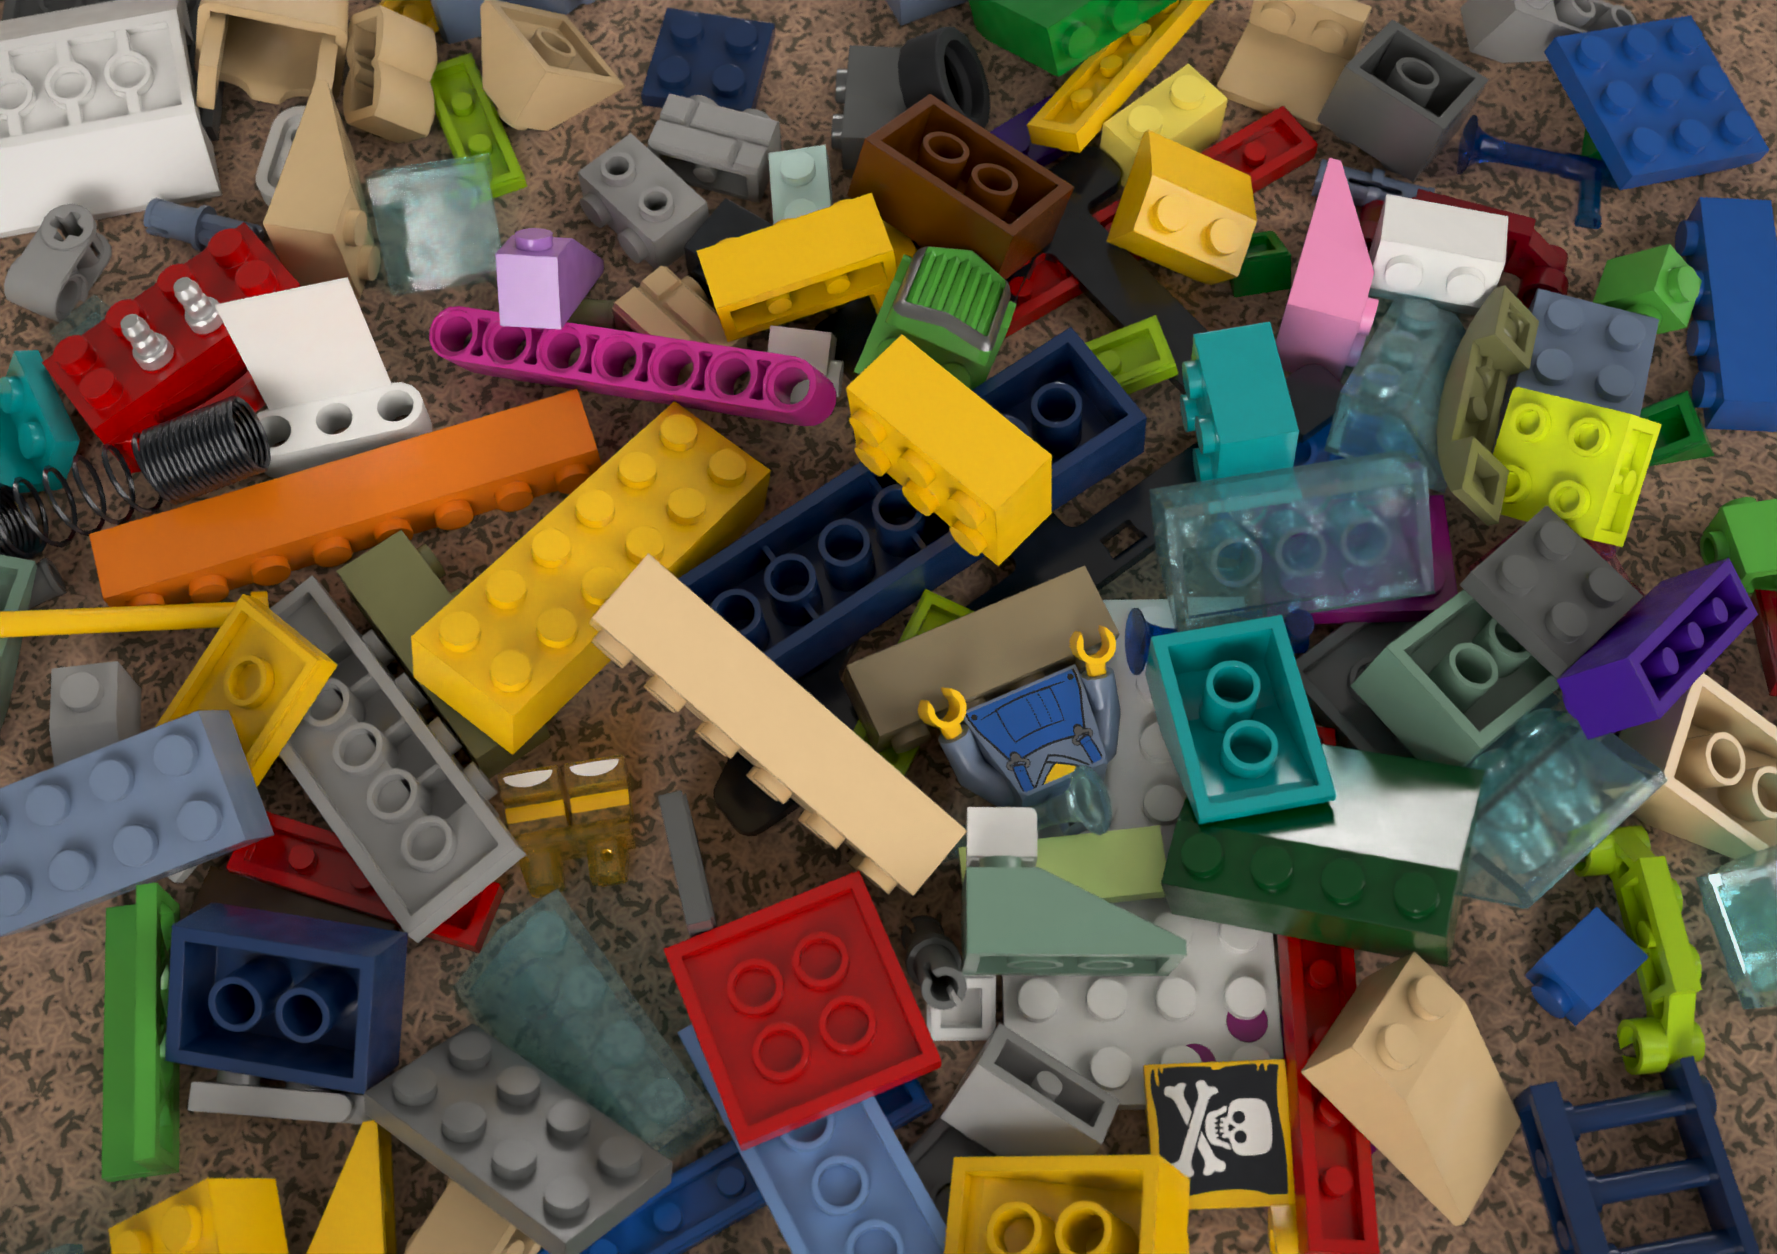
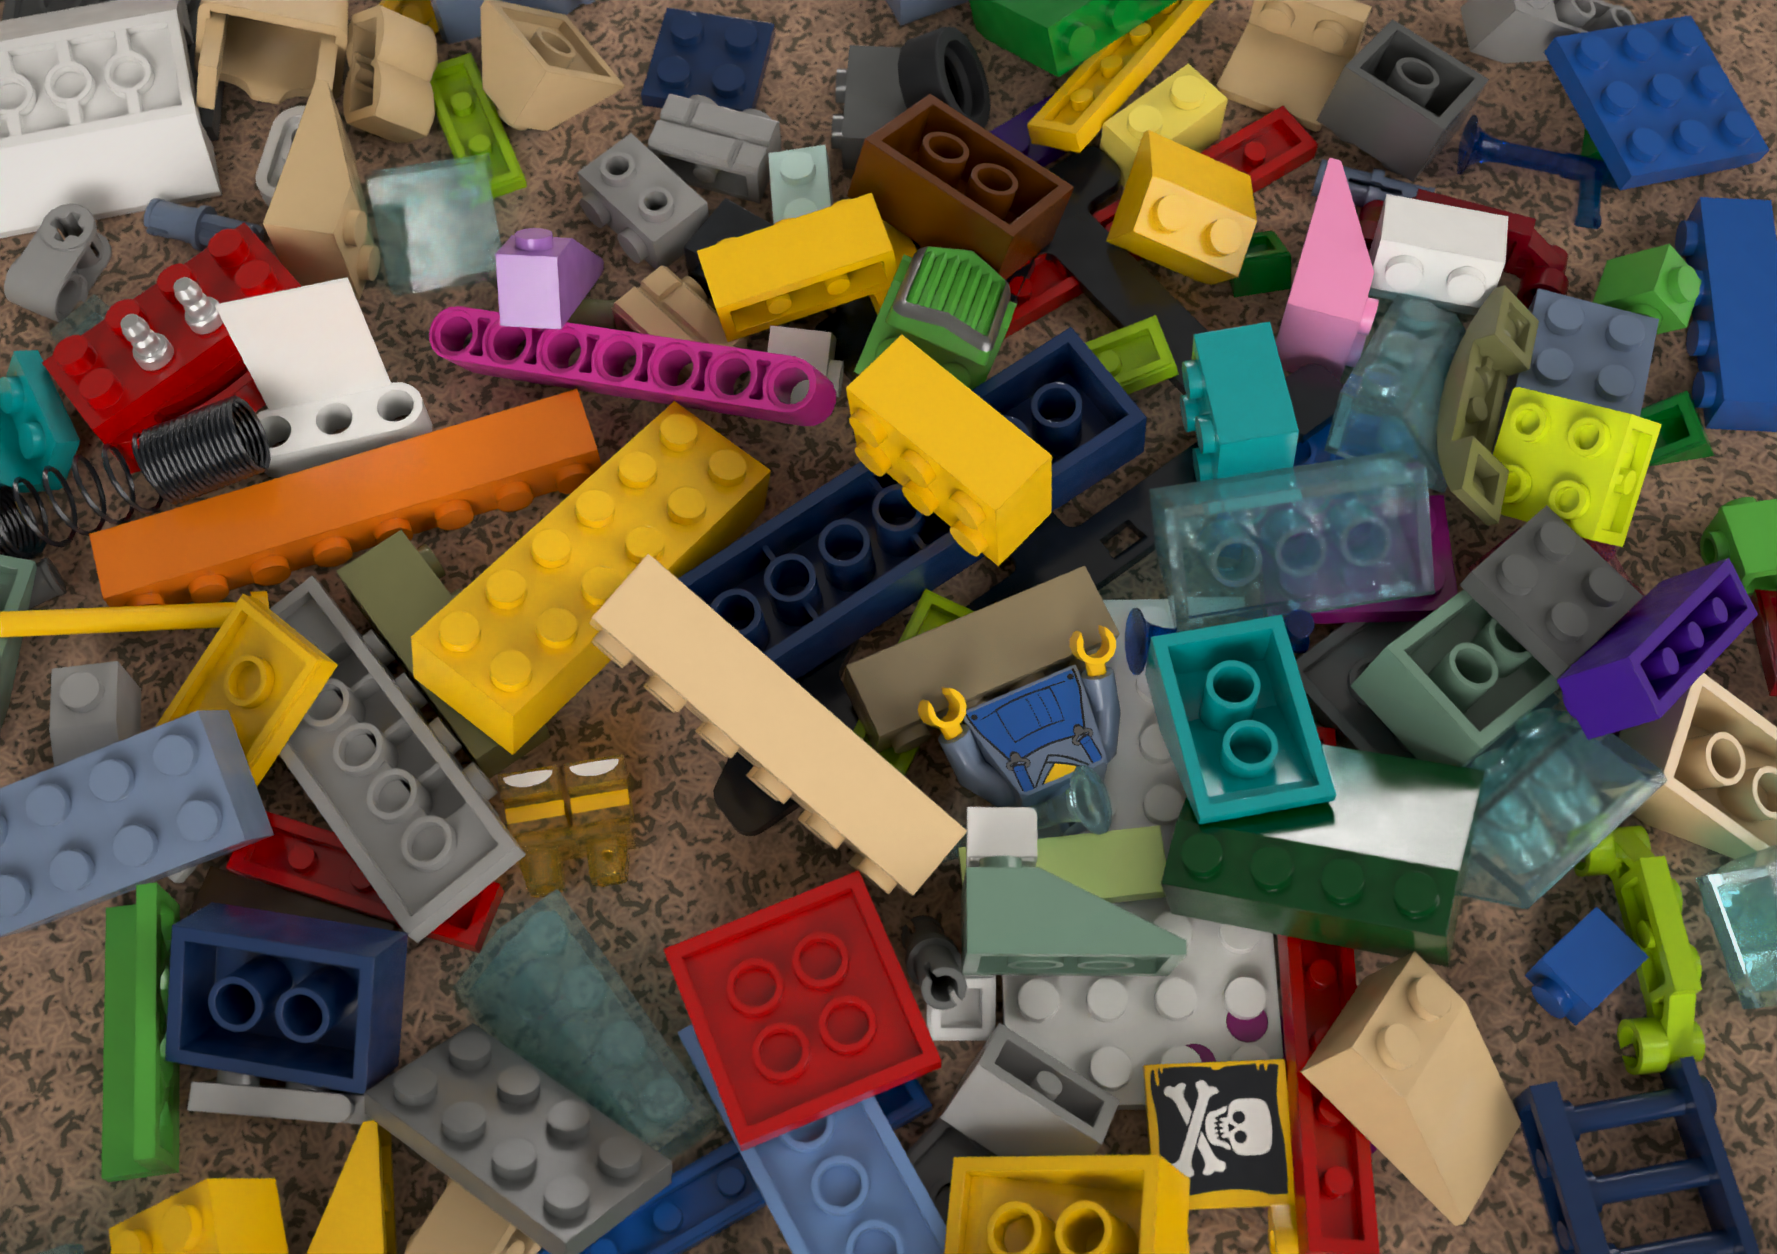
(687, 863): dark grey tile -> none

